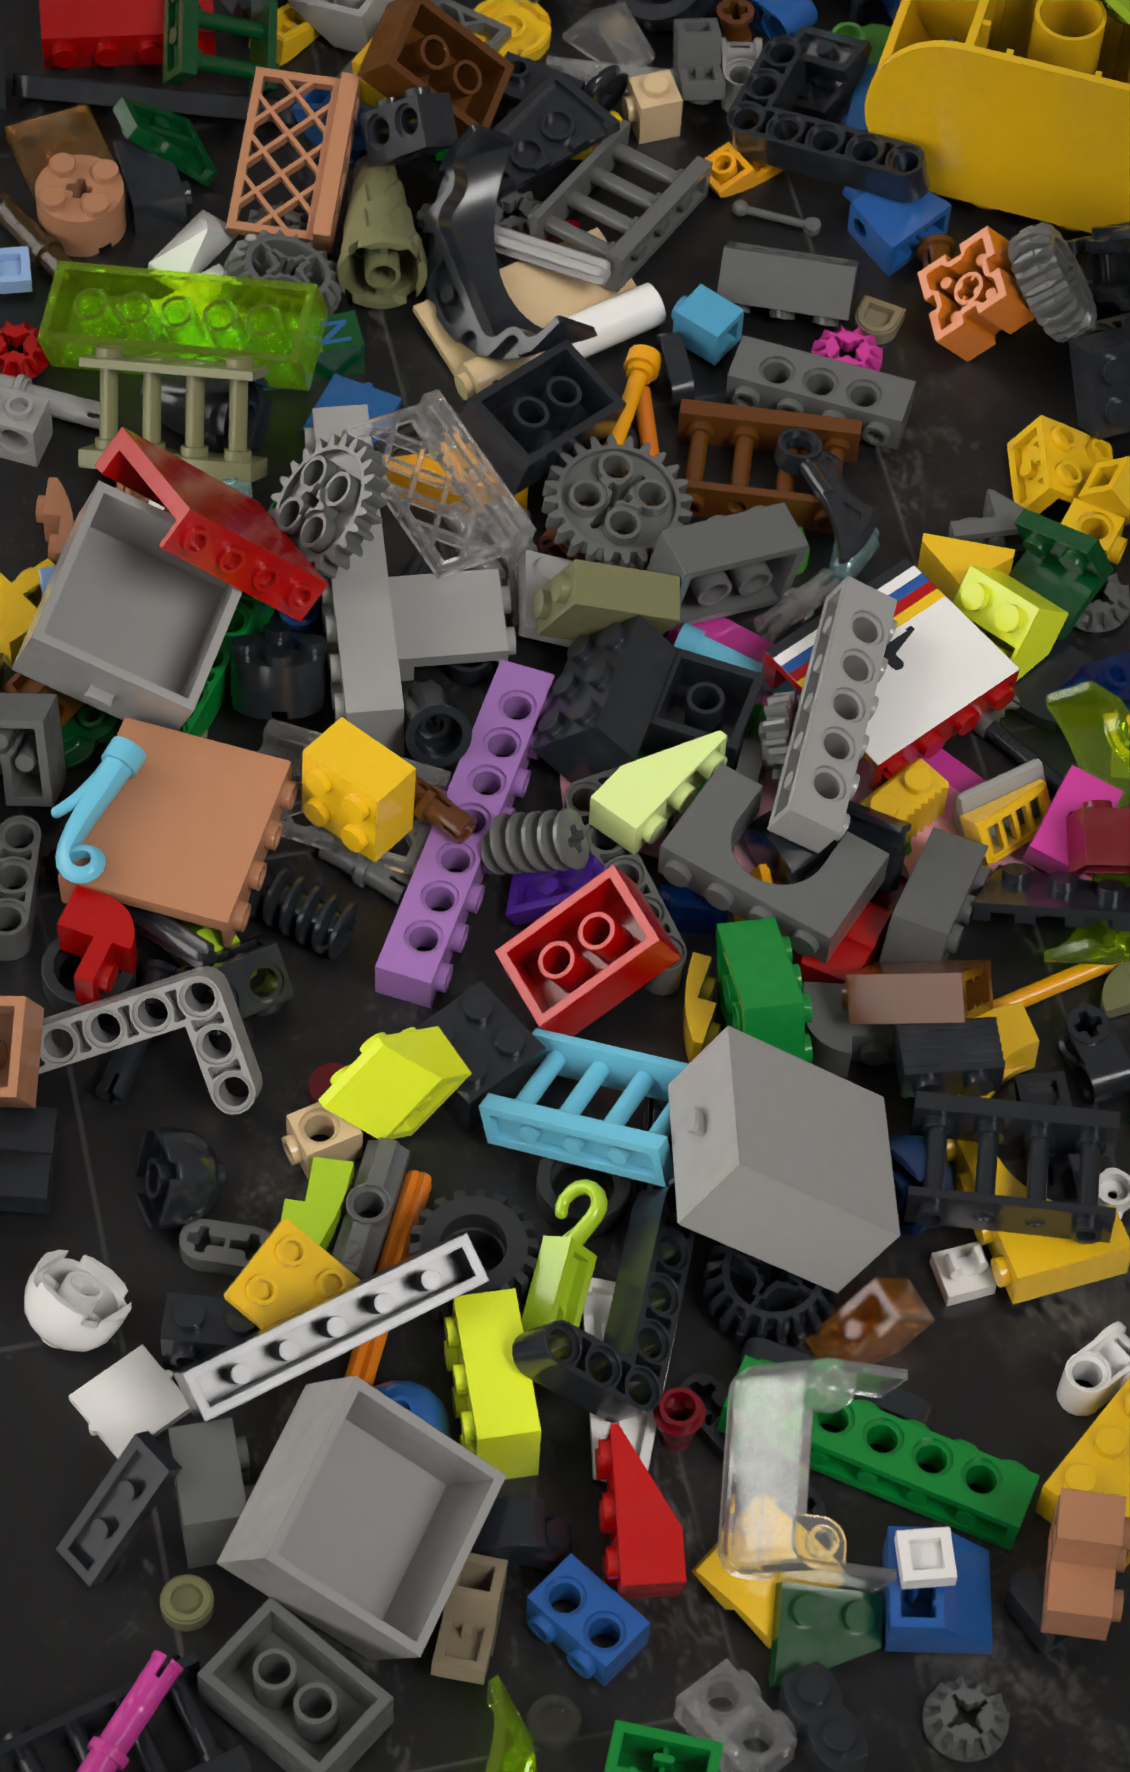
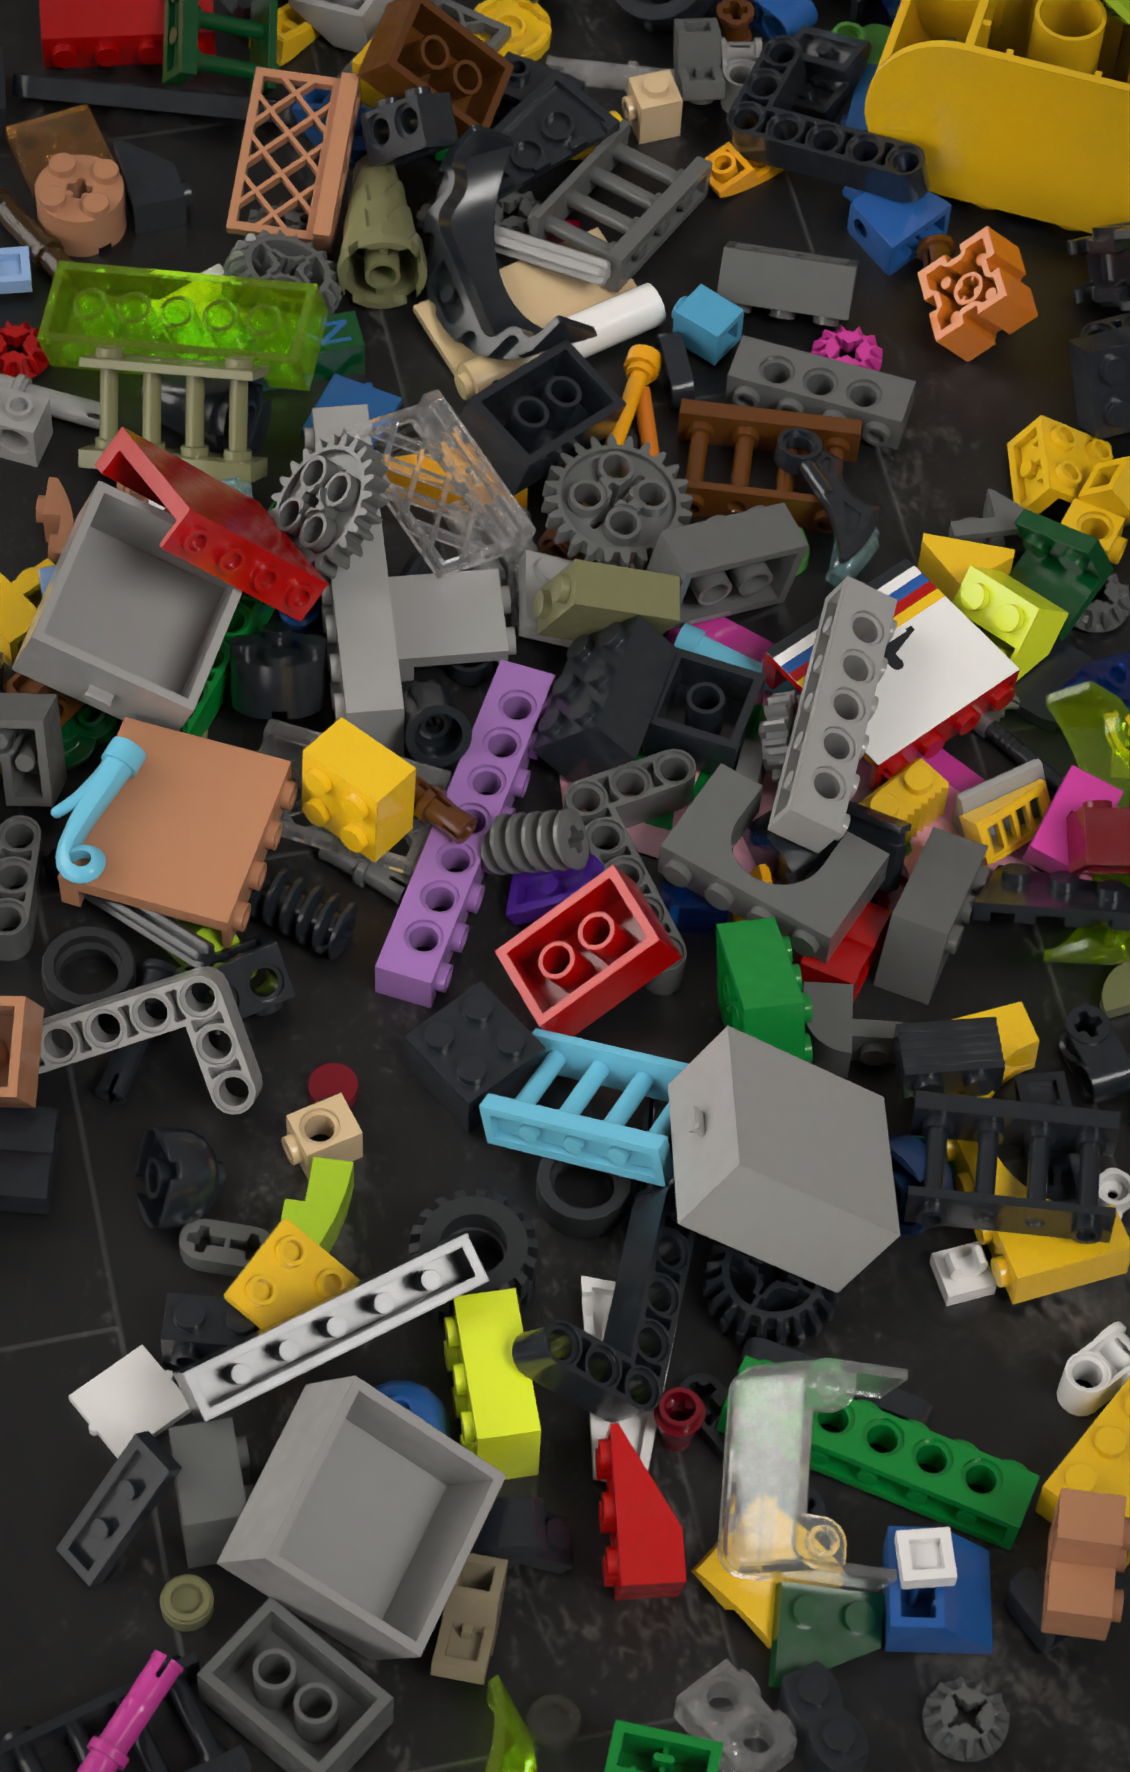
(74, 1302): white cylinder -> none
(102, 934): red brick -> none
(167, 137): dark green wing -> none
(194, 245): white slope -> none
(374, 1190): dark grey piece -> none
(396, 1082): neon yellow slope -> none
(410, 1204): orange axle -> none
(564, 1264): lime piece -> none
(598, 1613): blue brick -> none
(607, 86): black piece -> none
(610, 36): clear slope -> none
(648, 791): yellowish green slope -> none
(698, 1008): yellow slope -> none
(796, 605): clear pin -> none
(810, 226): dark grey hinge -> none
(873, 1323): clear orange slope -> none
(879, 319): dark tan tile -> none
(918, 992): reddish brown brick -> none
(1052, 282): dark grey gear -> none
(1054, 984): light orange bar -> none

